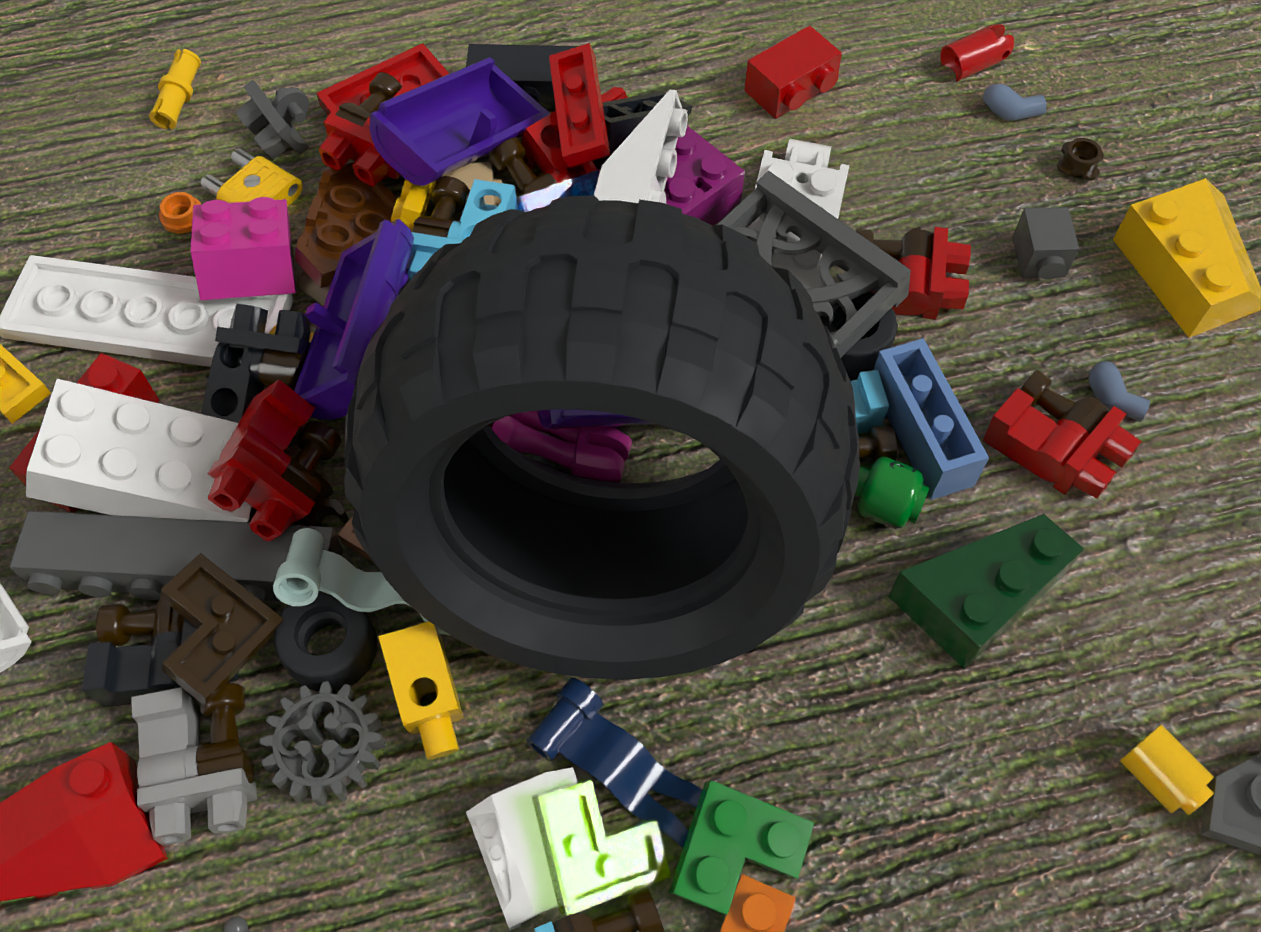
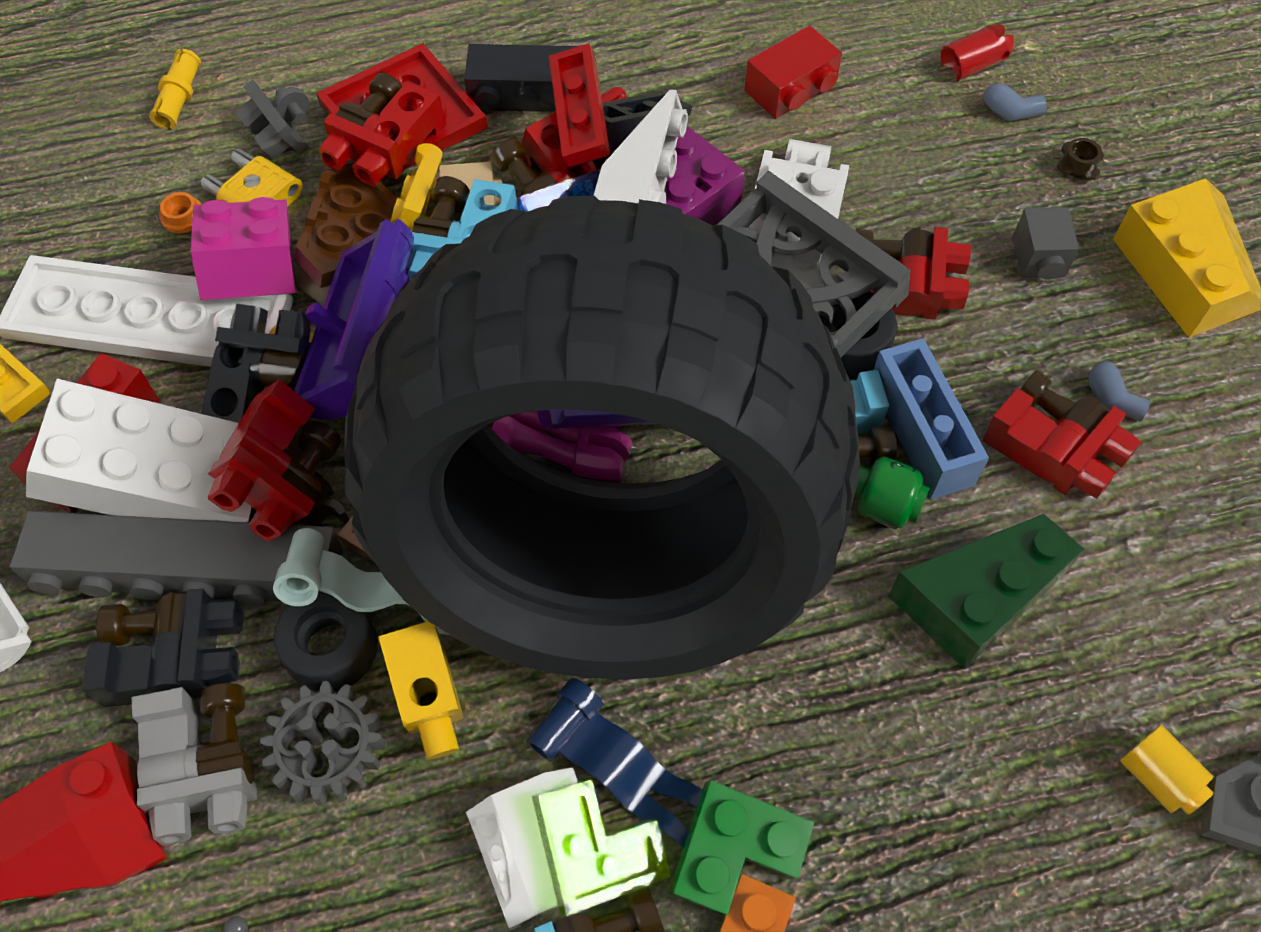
(229, 626): dark brown plate -> none
(451, 121): dark purple container -> none

